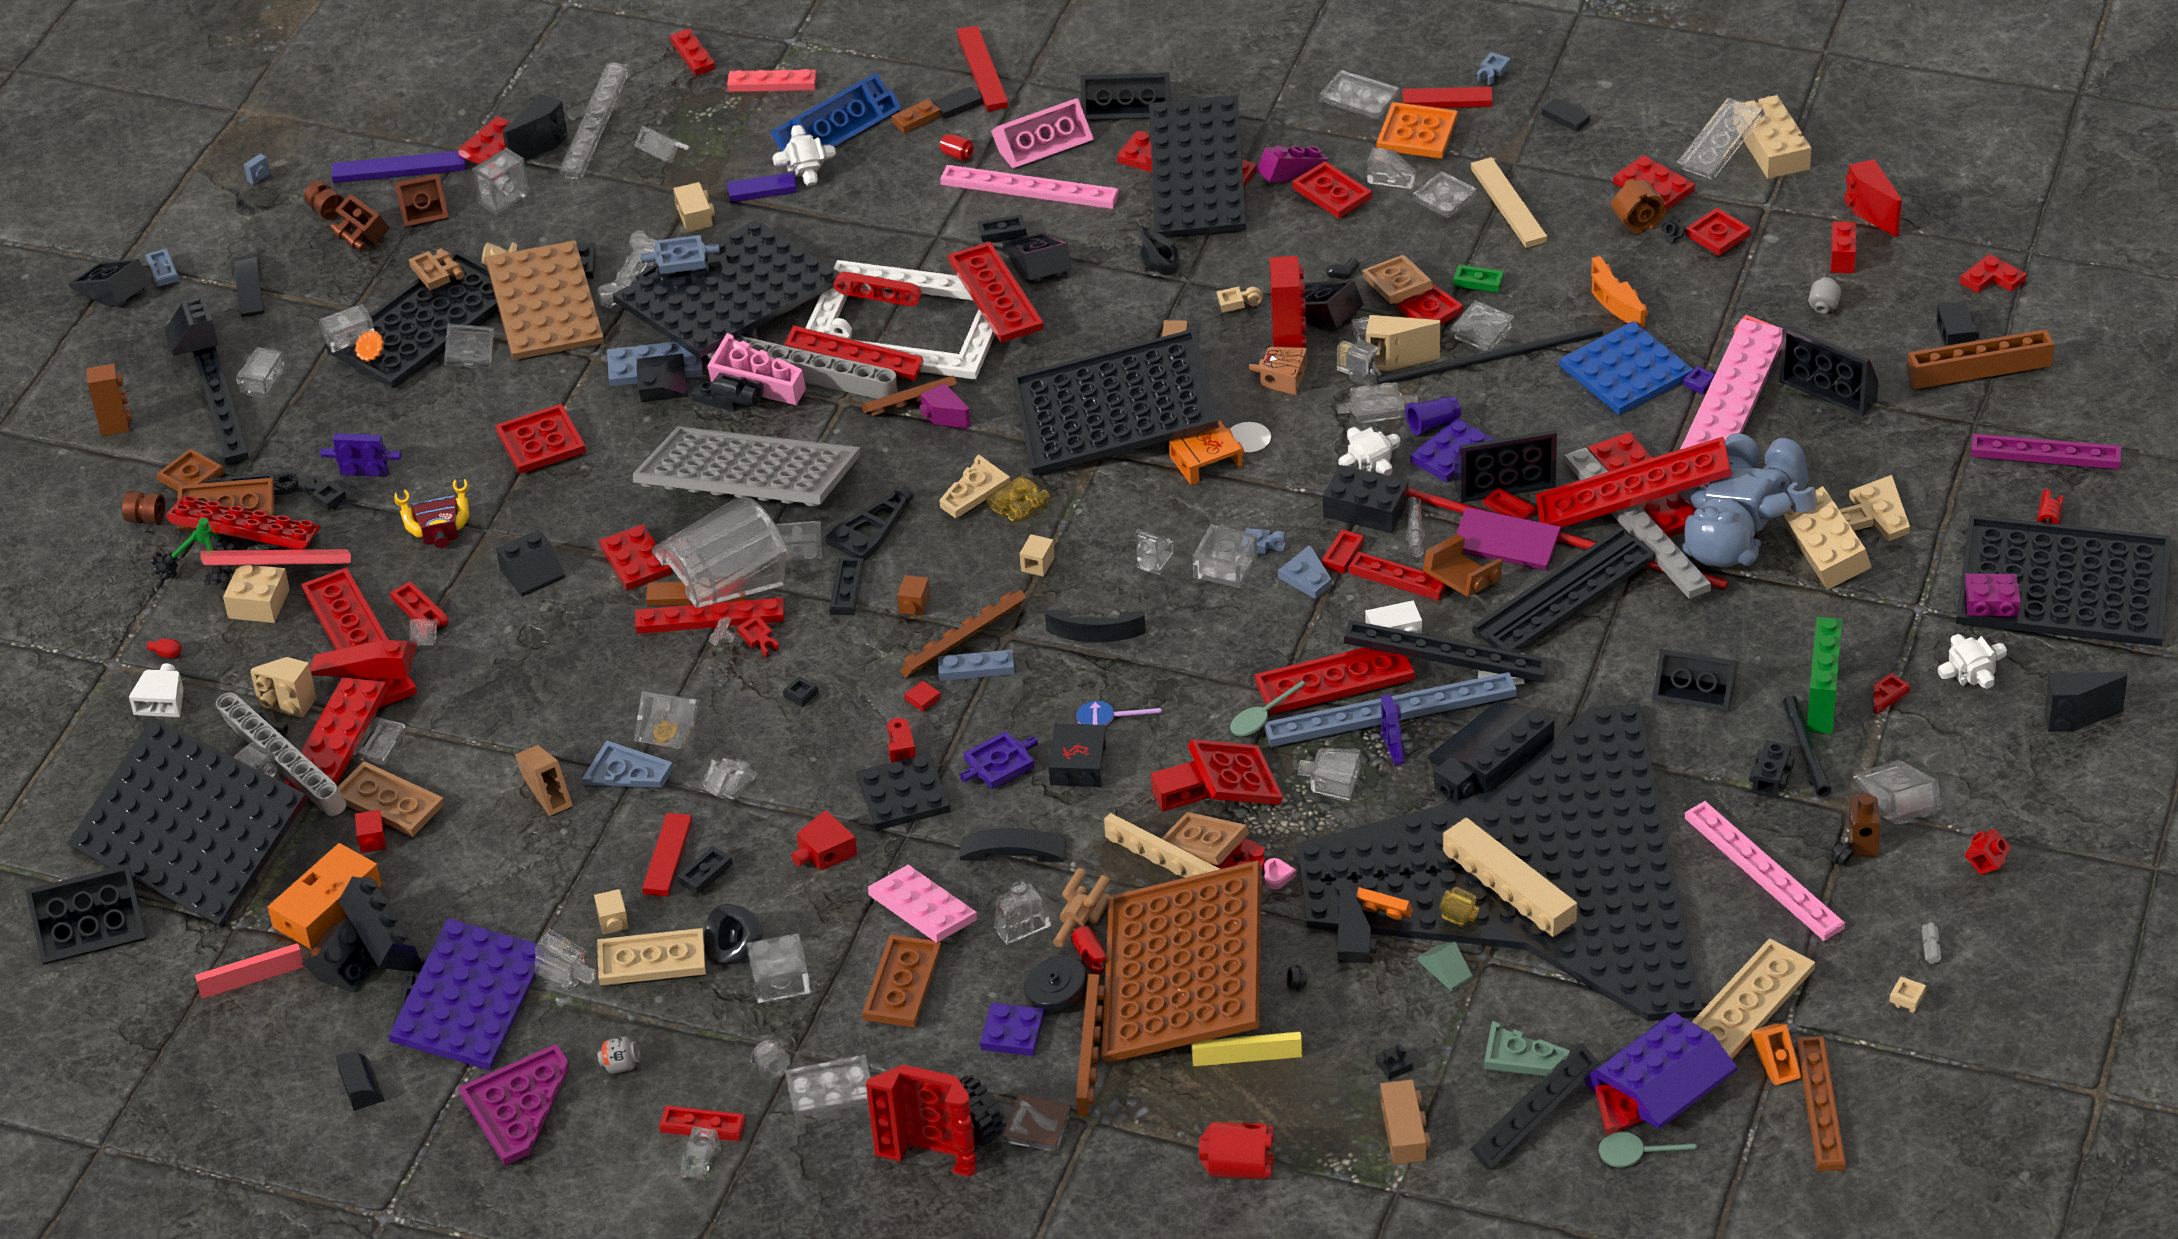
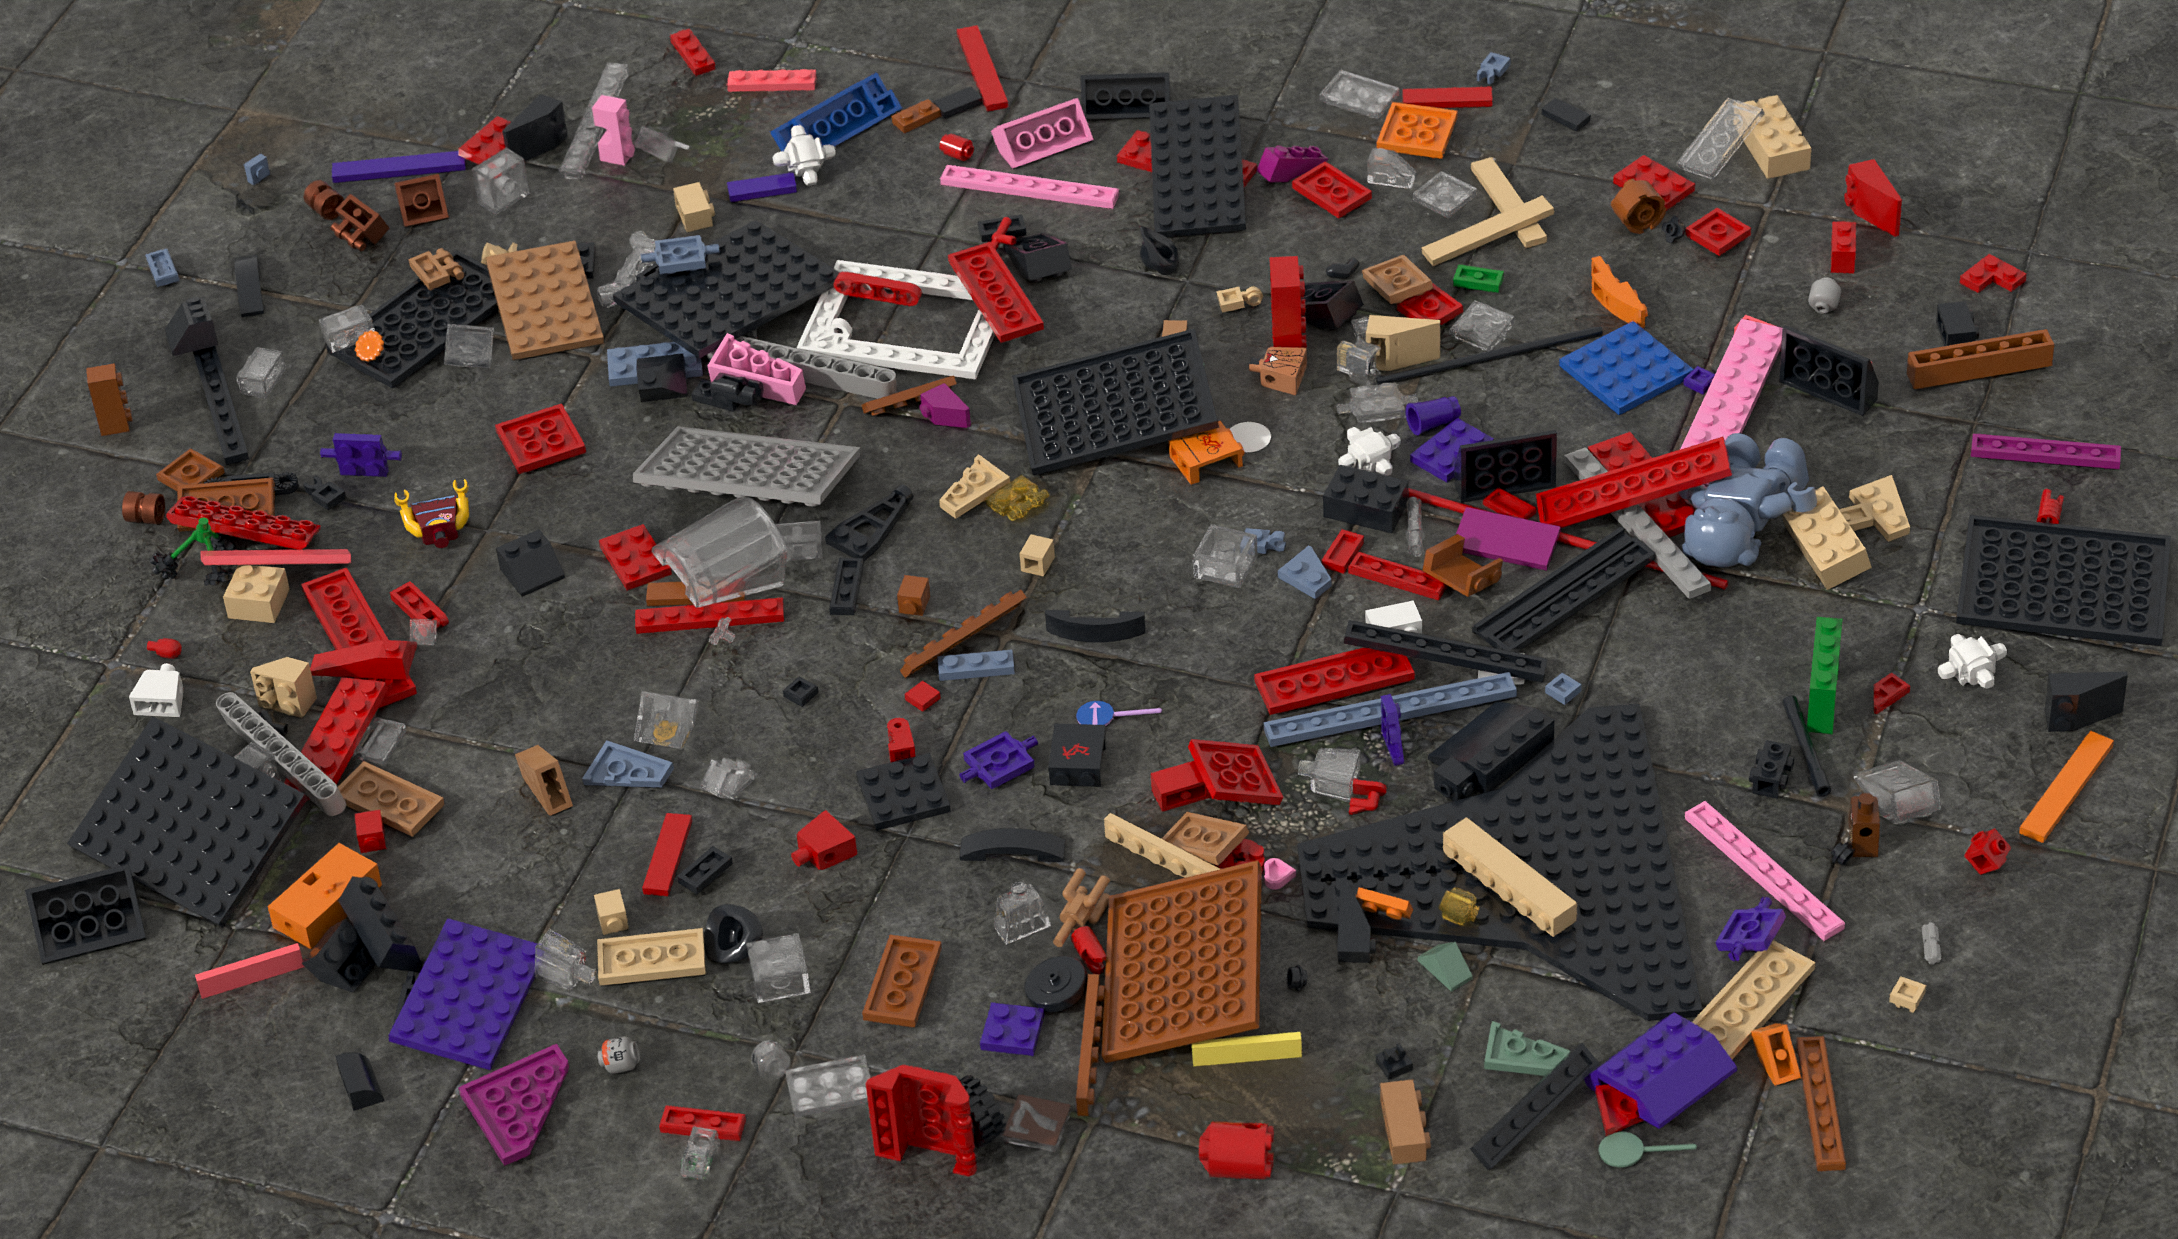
(112, 281): black slope -> none
(617, 141): none -> bright pink arch
(756, 633): red plate -> none
(902, 363): red plate -> none
(922, 903): bright pink plate -> none
(1000, 237): none -> red piece
(1153, 551): clear slope -> none
(1255, 717): sand green piece -> none
(1370, 788): none -> red piece
(1487, 230): none -> tan tile
(1563, 688): none -> sand blue plate
(1695, 680): black slope -> none
(1750, 929): none -> dark purple plate
(1992, 595): magenta plate -> none
(2066, 787): none -> orange tile

